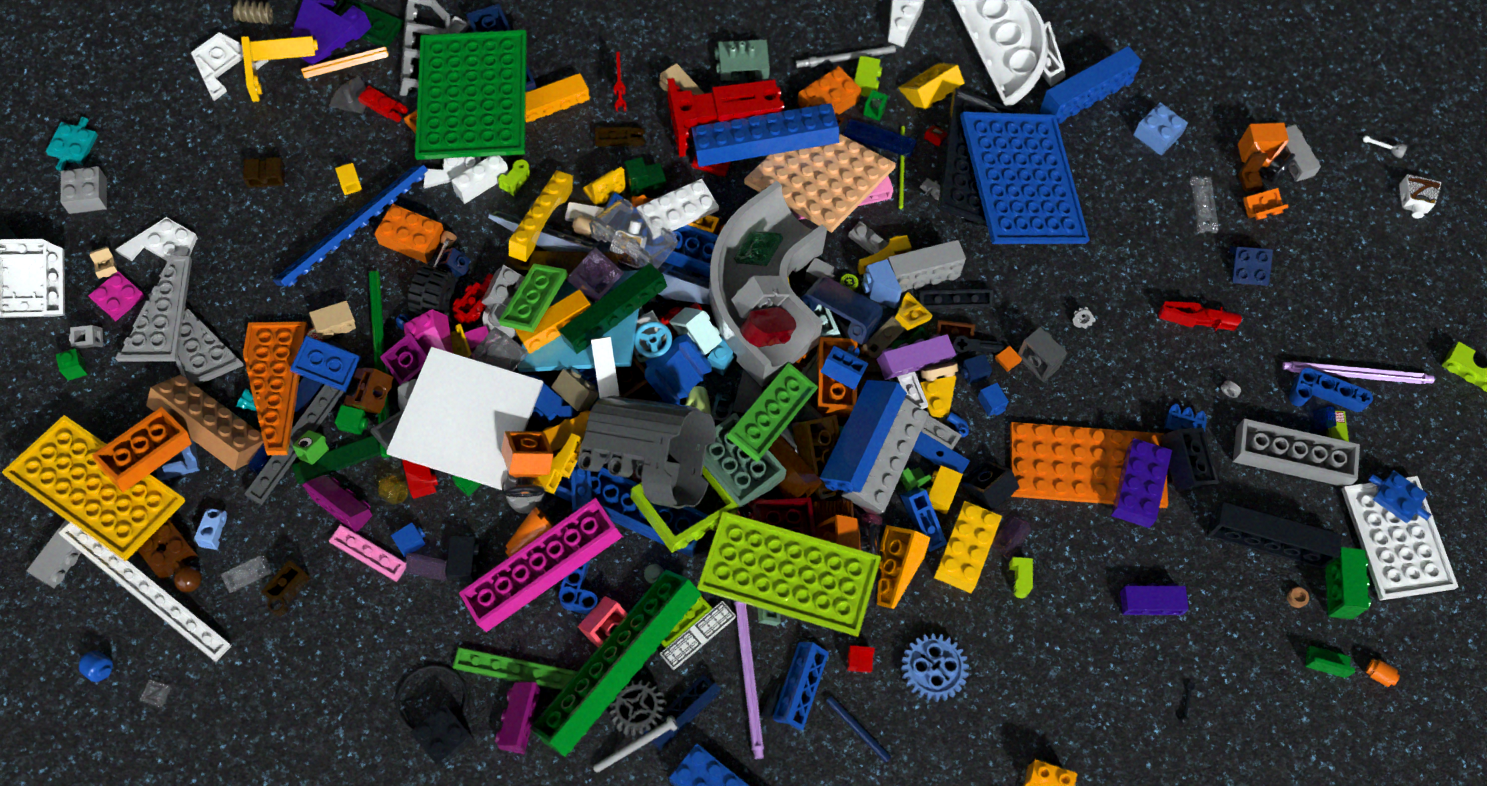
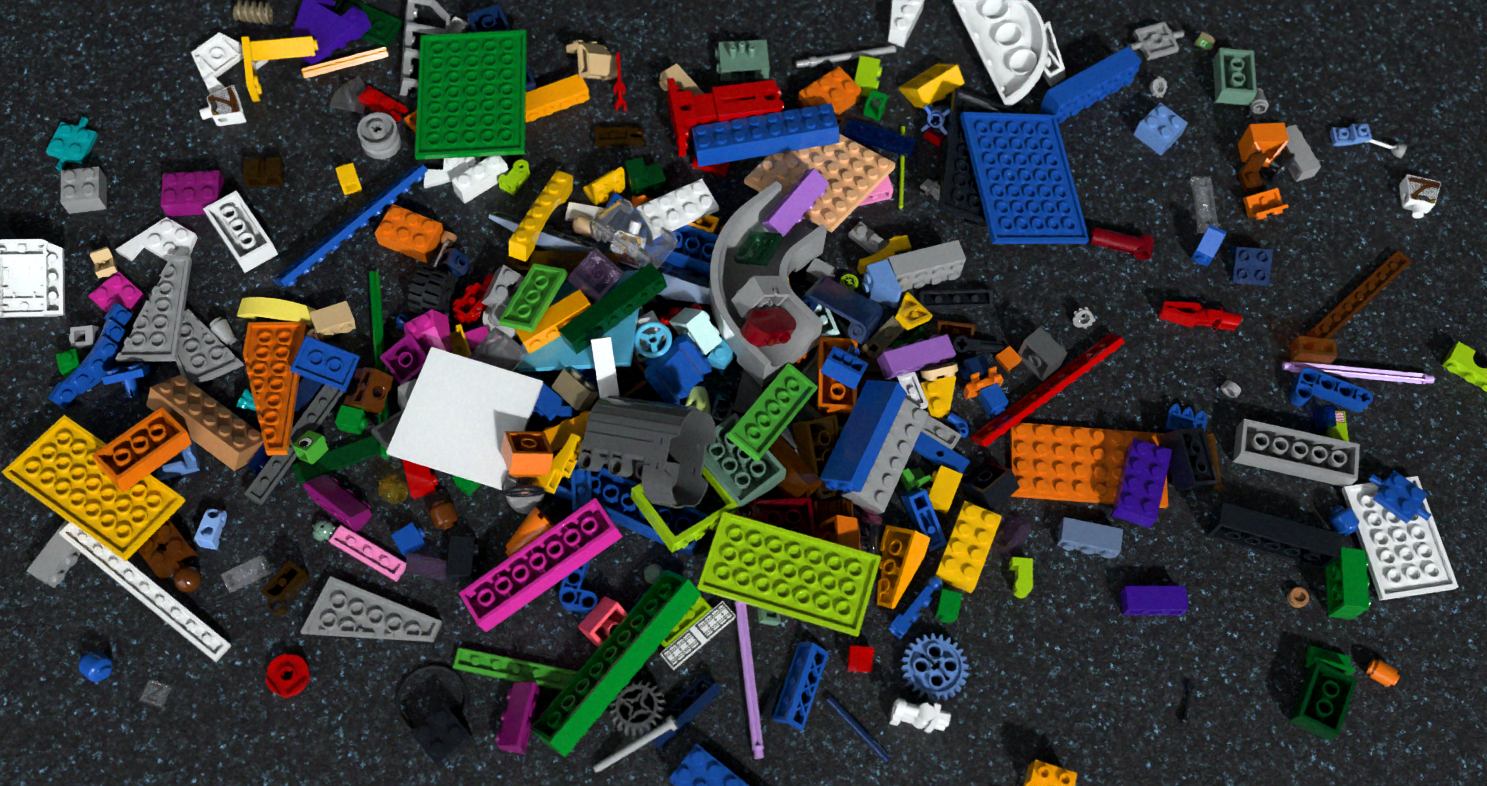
(97, 361): none -> blue piece
(128, 376): none -> blue plate
(191, 192): none -> magenta brick
(222, 330): none -> light grey cone
(224, 107): none -> torso
(240, 231): none -> white brick
(274, 309): none -> light yellow slope
(299, 680): none -> red plate
(325, 532): none -> sand green animal
(359, 613): none -> light grey wing
(379, 135): none -> light grey wheel
(443, 514): none -> reddish brown head
(594, 60): none -> tan piece
(796, 203): none -> medium lavender brick
(902, 623): none -> blue plate
(920, 716): none -> white hips
(934, 121): none -> blue brick
(948, 606): none -> green brick
(975, 386): none -> orange plate
(1047, 389): none -> red plate
(1089, 537): none -> sand blue brick
(1139, 246): none -> dark red piece
(1156, 40): none -> light grey plate
(1158, 87): none -> light grey animal
(1205, 41): none -> dark tan tile
(1208, 245): none -> slope
(1213, 450): none -> clear orange bar
(1234, 76): none -> sand green brick
(1259, 103): none -> light grey cone
(1313, 350): none -> clear orange brick
(1323, 700): none -> dark green brick
(1343, 520): none -> blue head
(1348, 136): none -> medium blue slope
(1360, 296): none -> reddish brown tile

